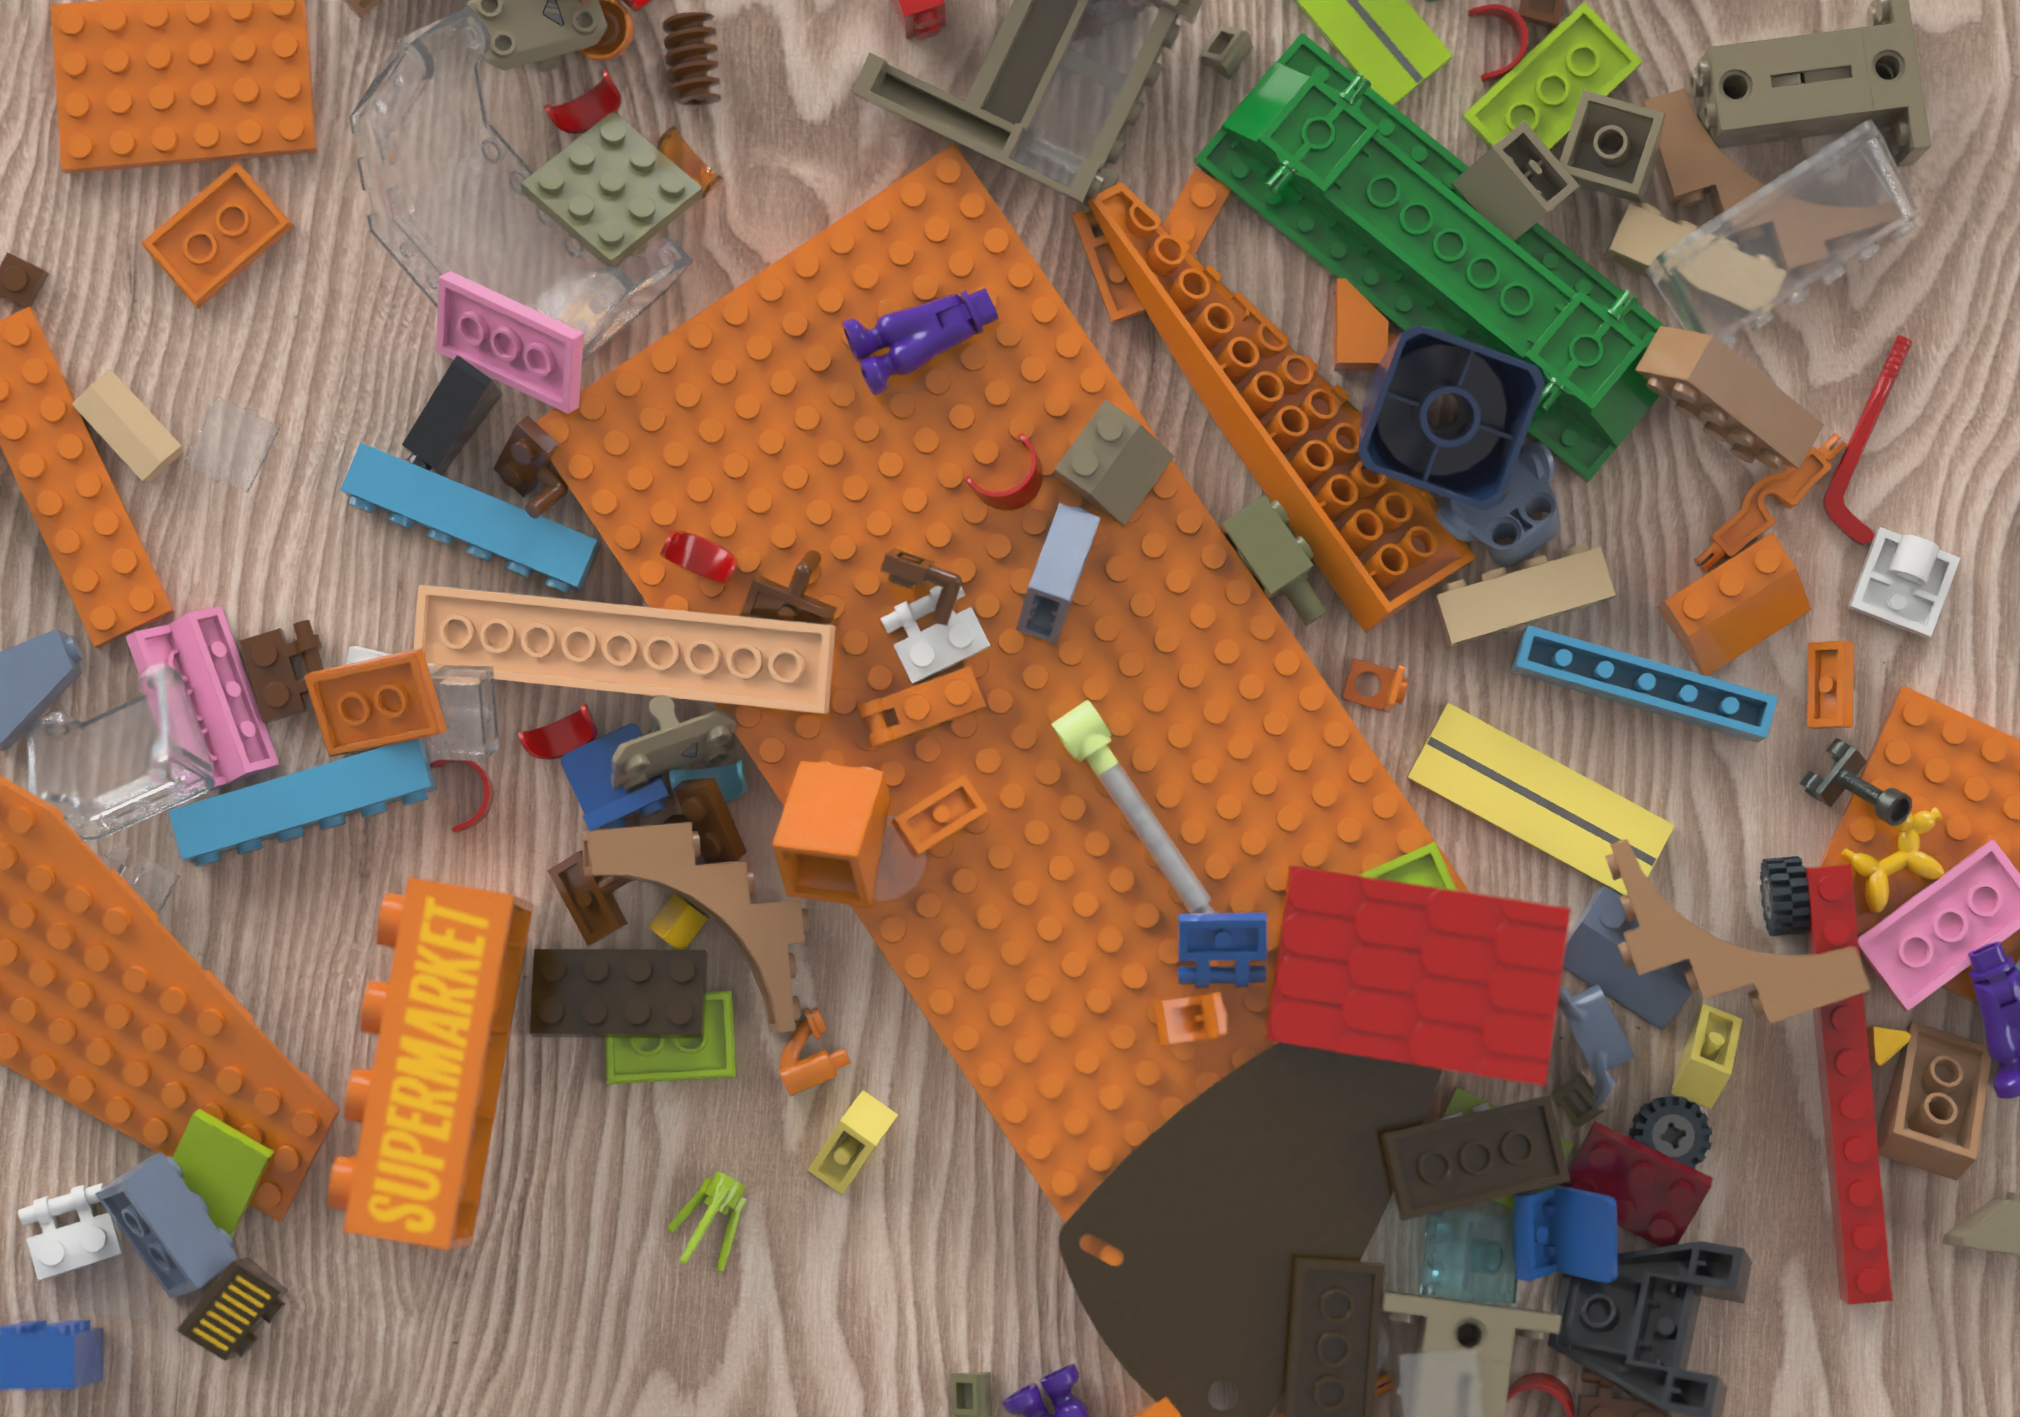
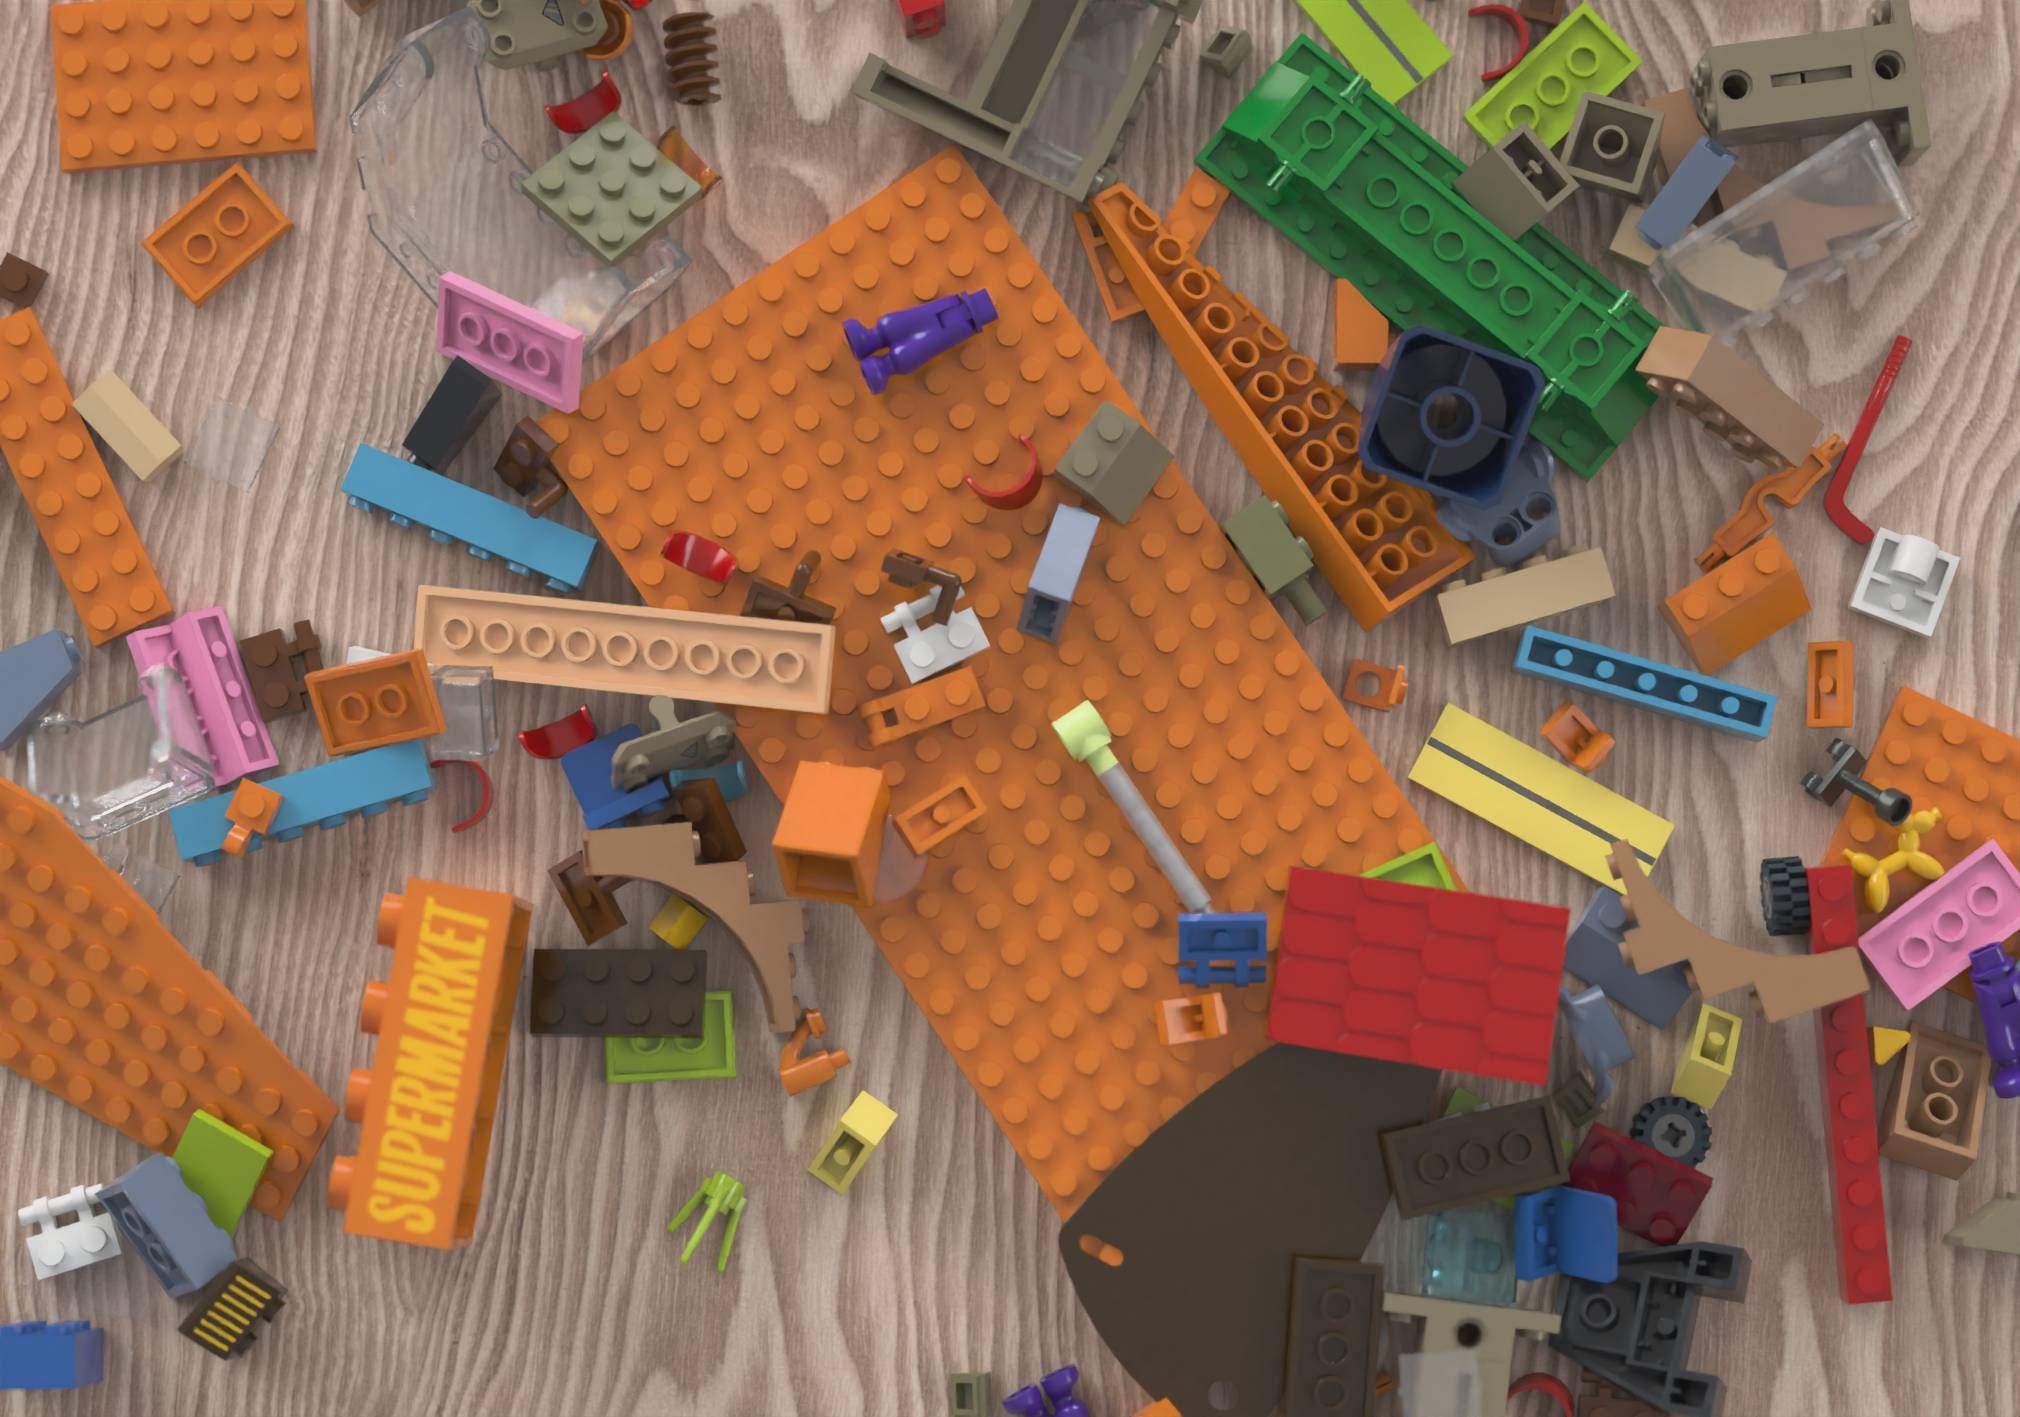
(251, 810): none -> orange plate
(1577, 738): none -> orange bracket
(1685, 193): none -> sand blue slope

